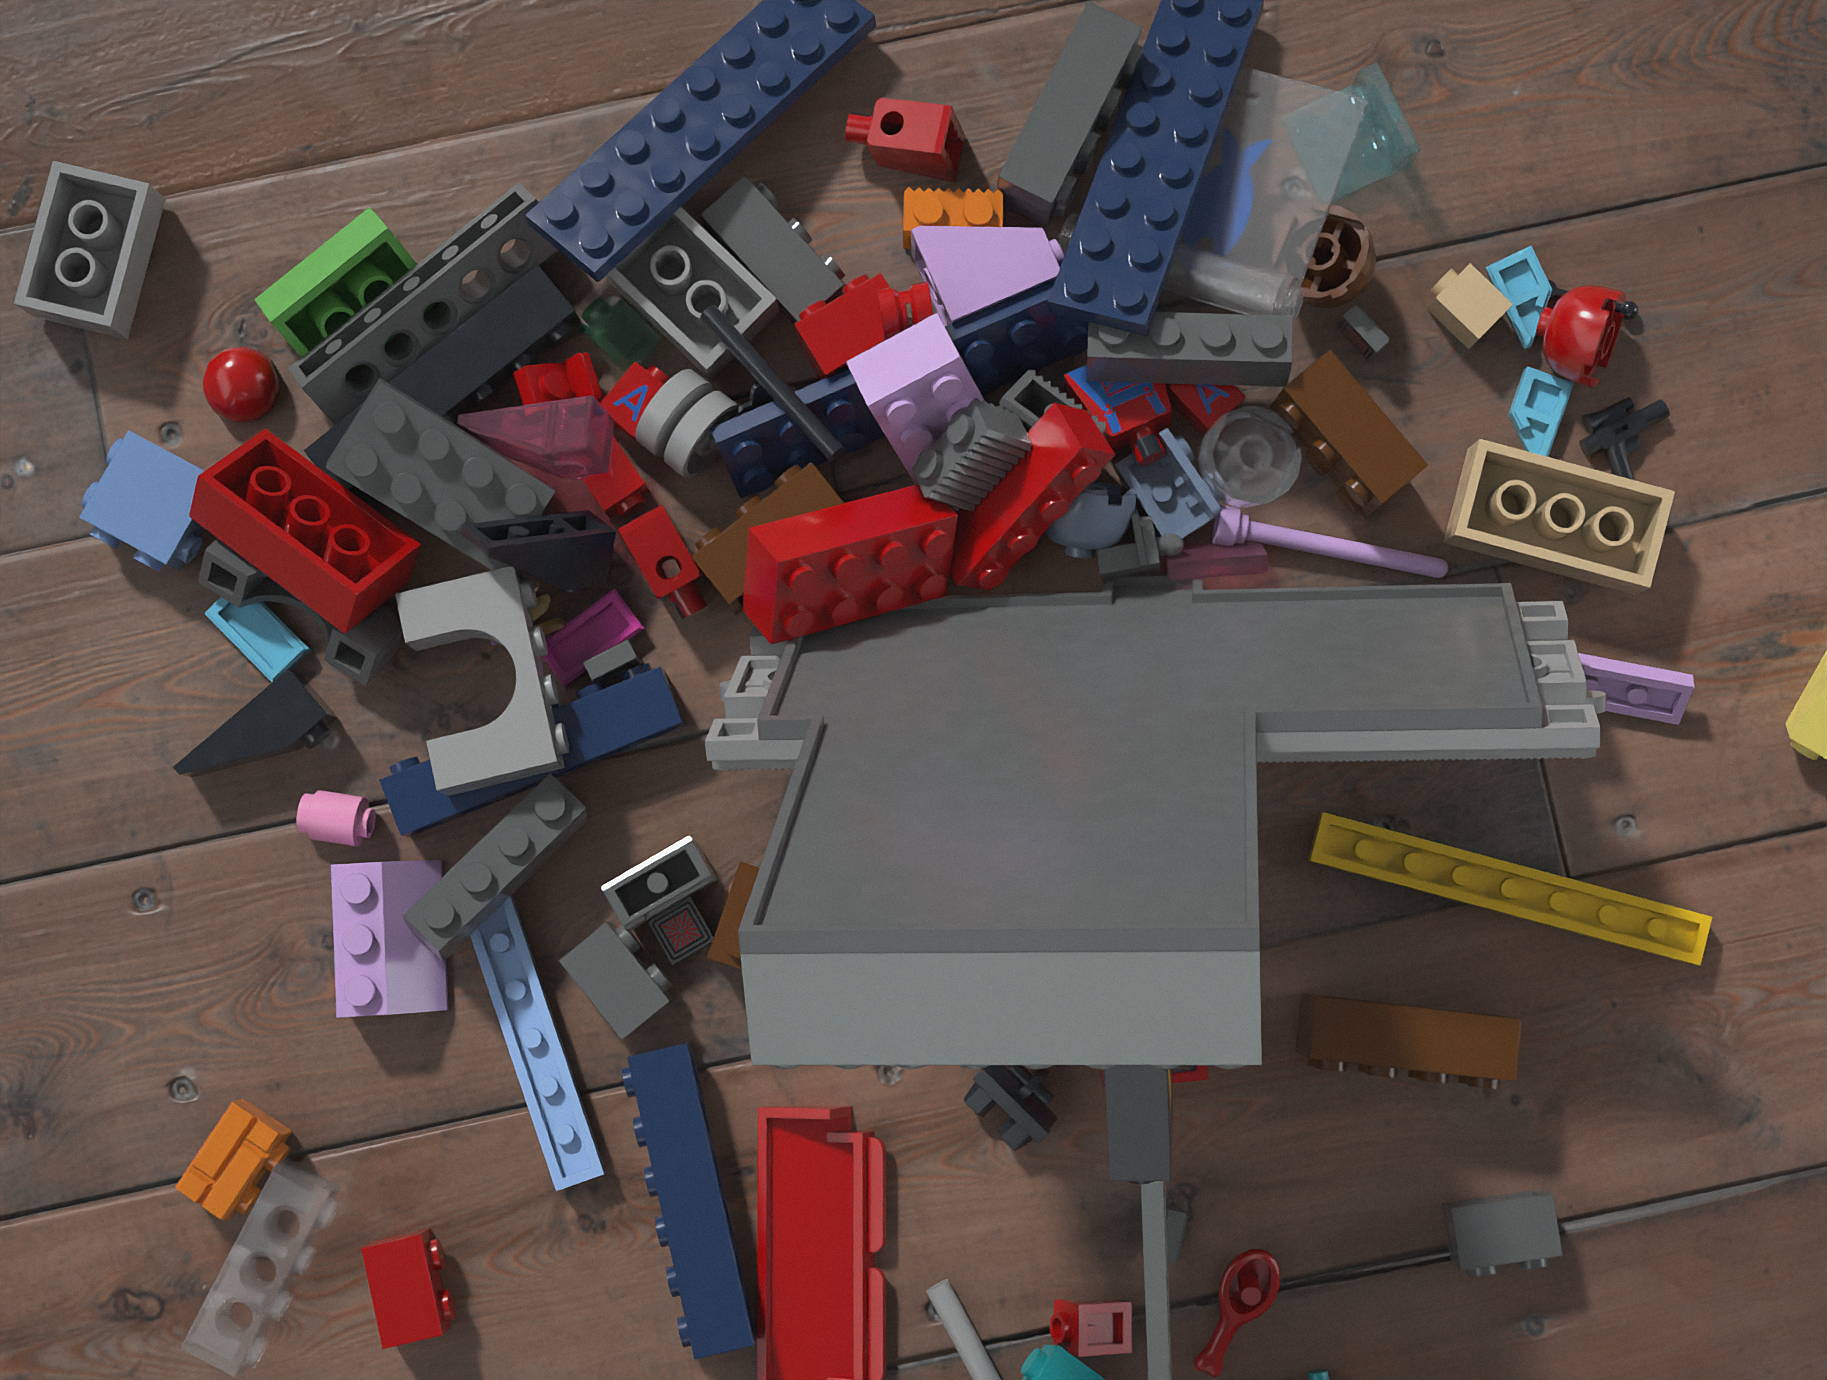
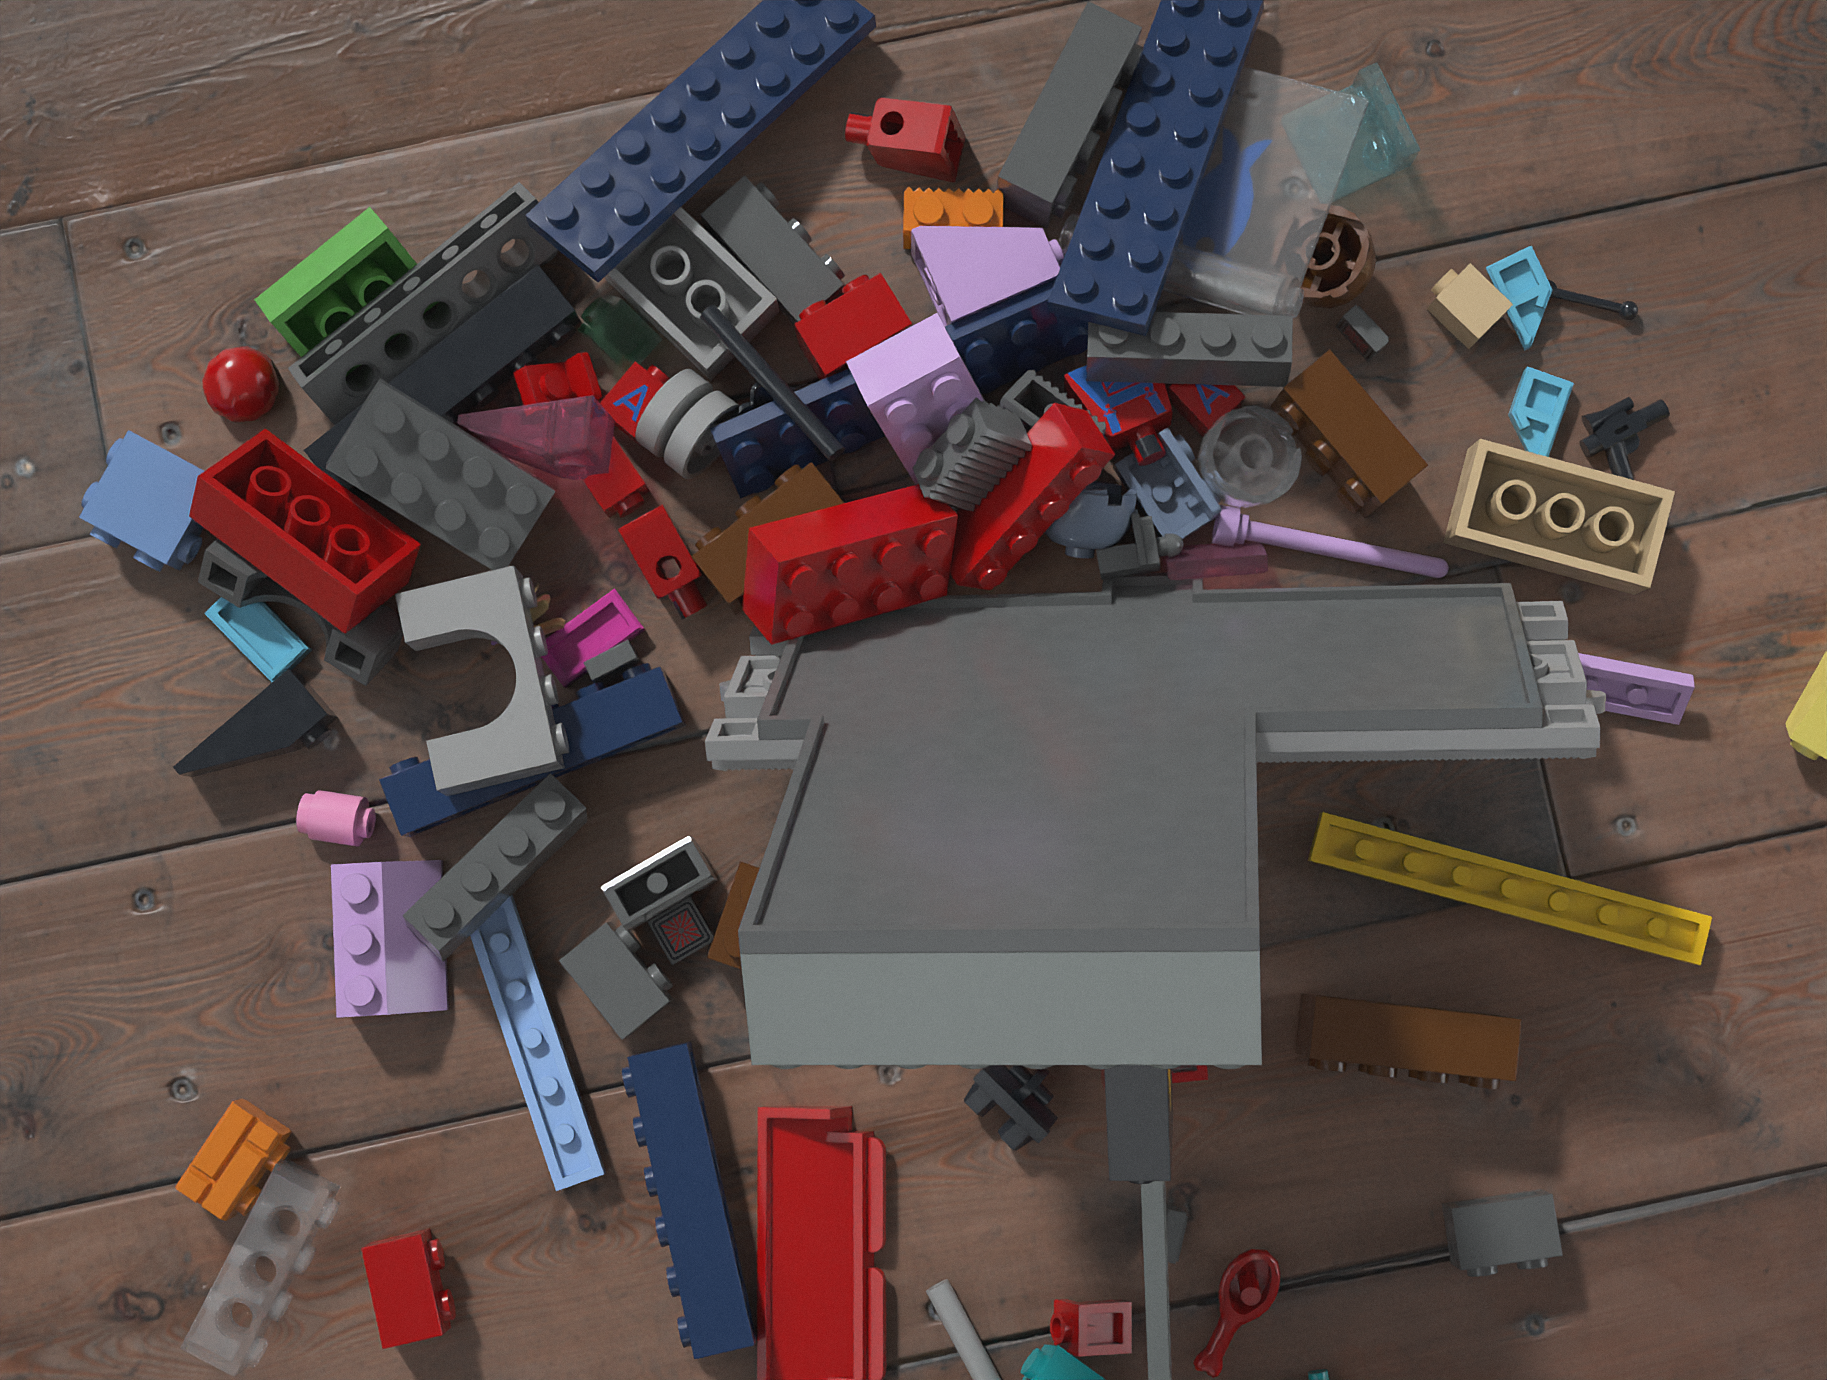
(90, 250): light grey brick -> none
(558, 548): black slope -> none
(893, 308): red wheel -> none
(1581, 332): red cylinder -> none

